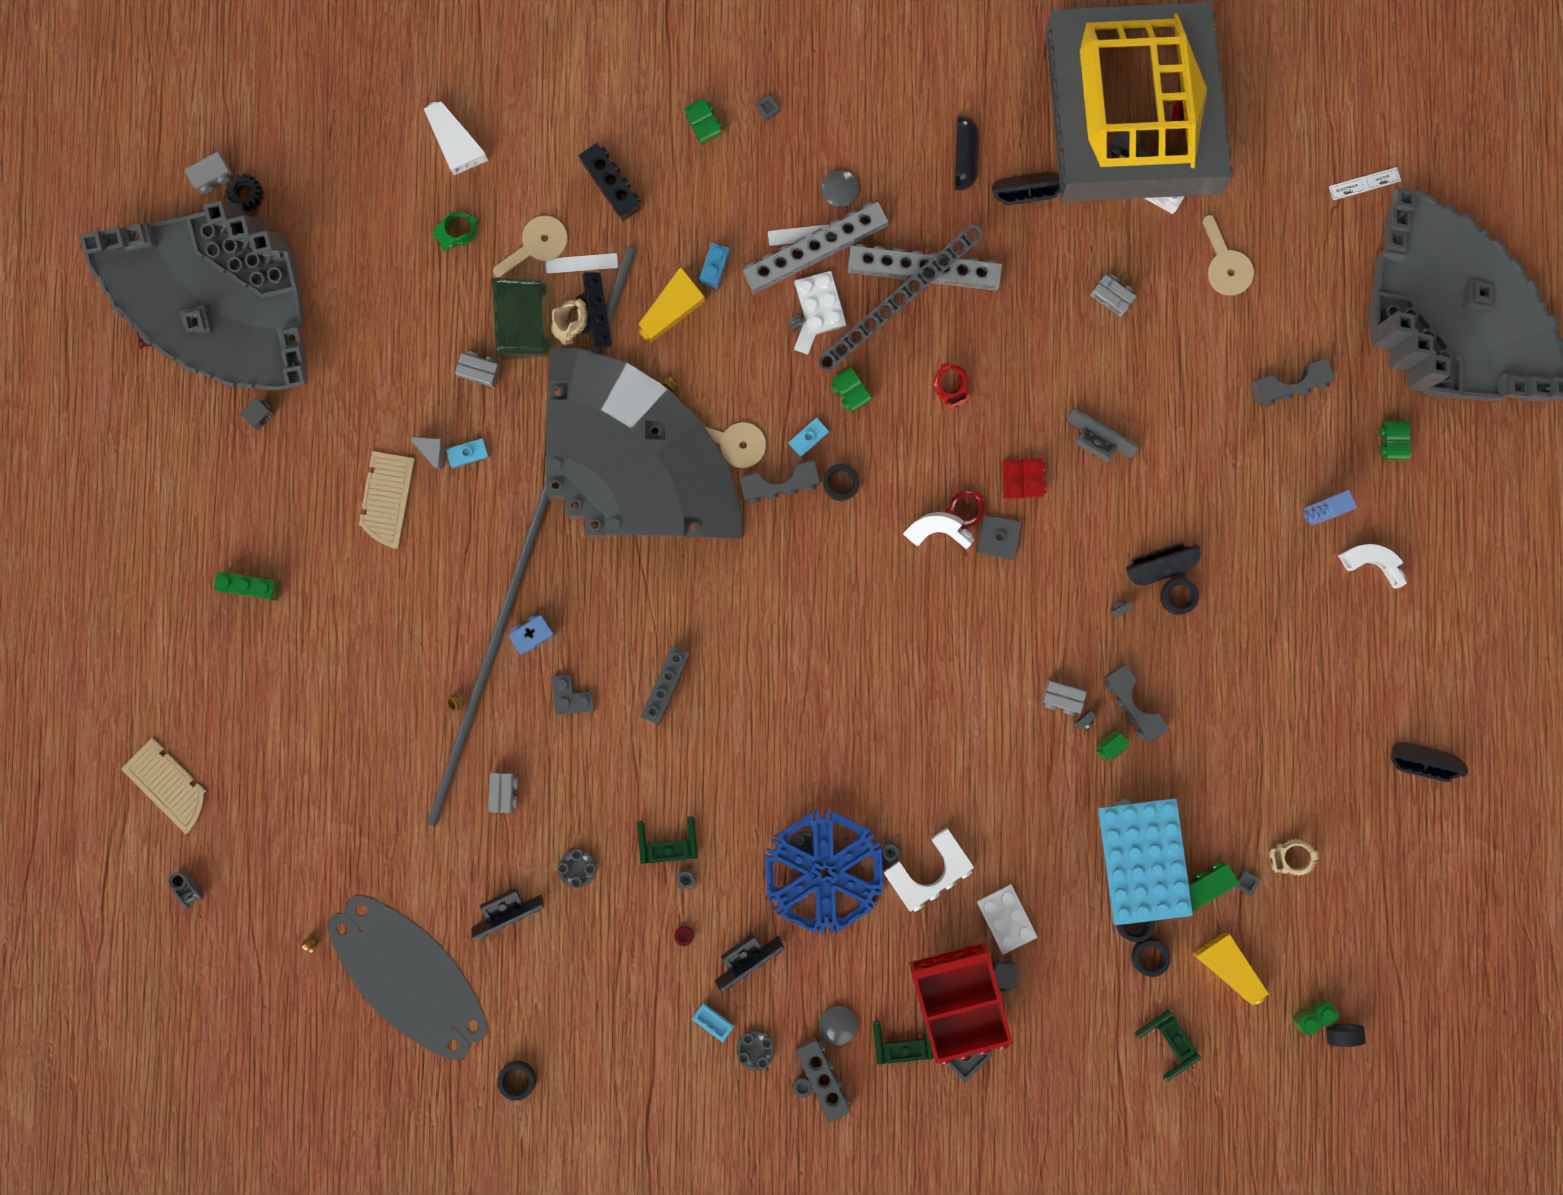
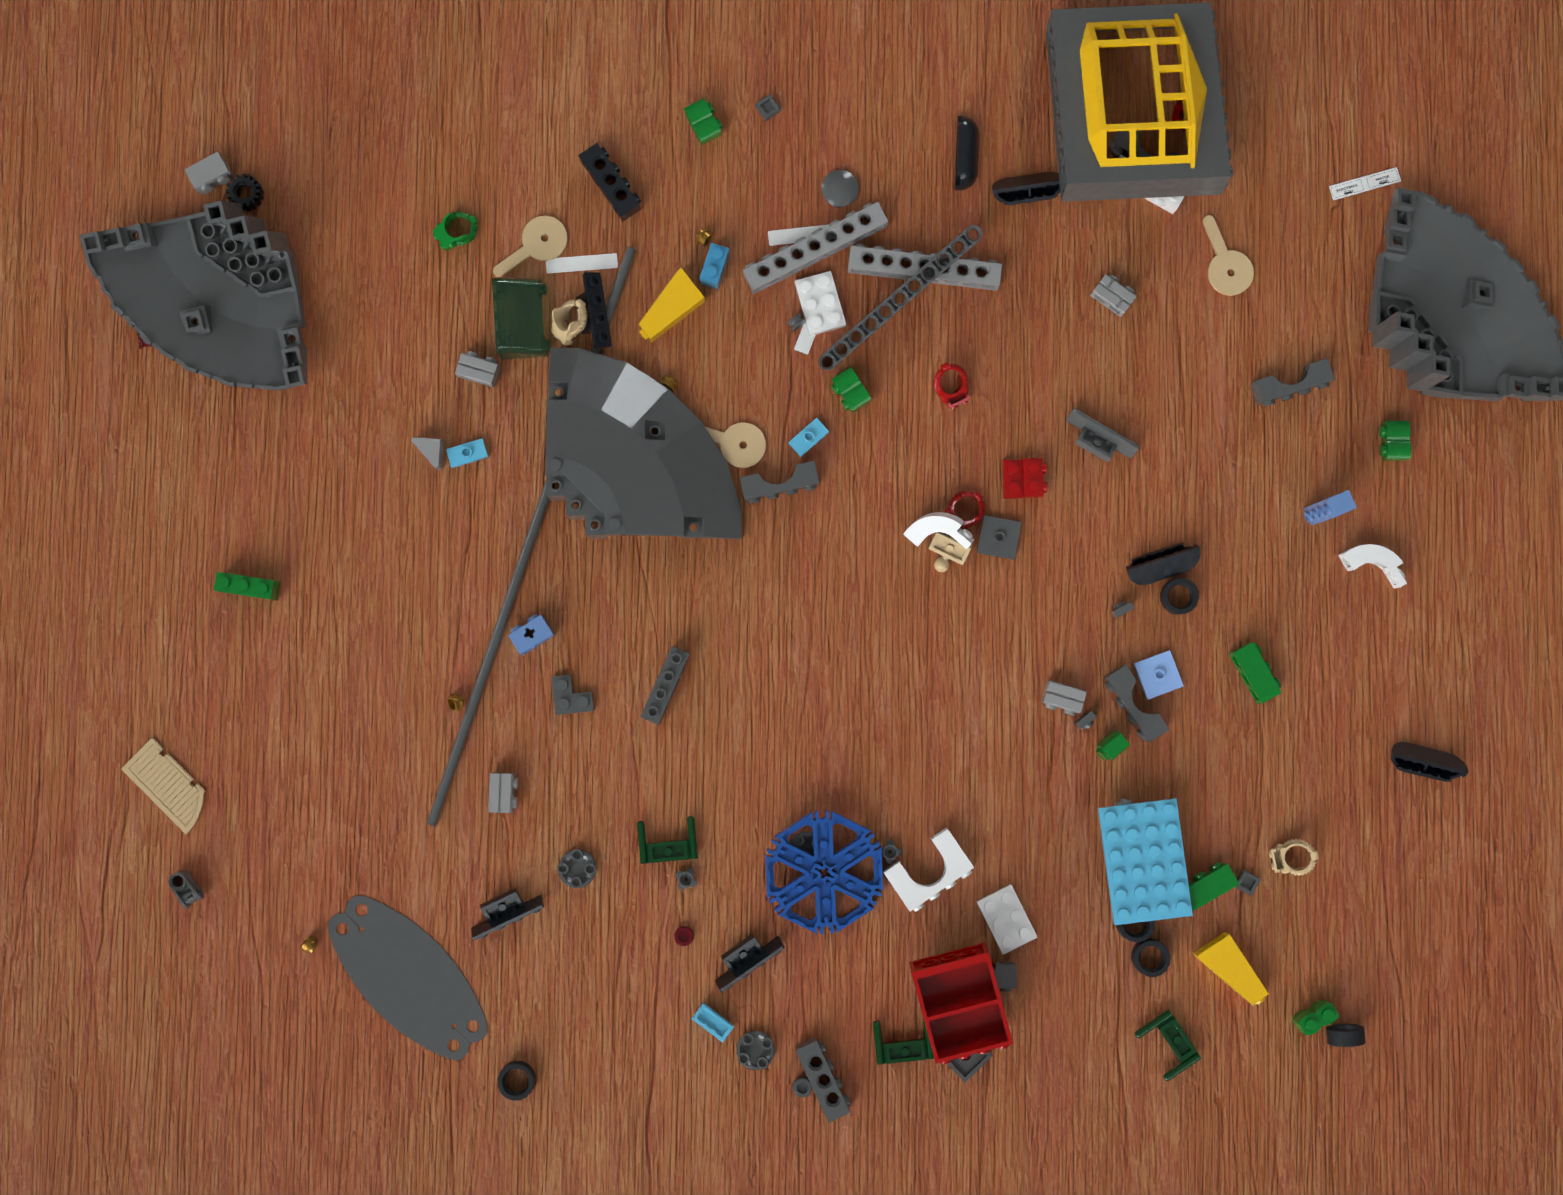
(257, 413): dark grey brick -> none
(386, 497): tan piece -> none
(455, 142): white slope -> none
(704, 237): none -> pearl gold plate
(838, 1025): dark grey dish -> none
(844, 468): black tyre -> none
(949, 549): none -> tan plate
(1158, 674): none -> light blue plate
(1255, 672): none -> green brick

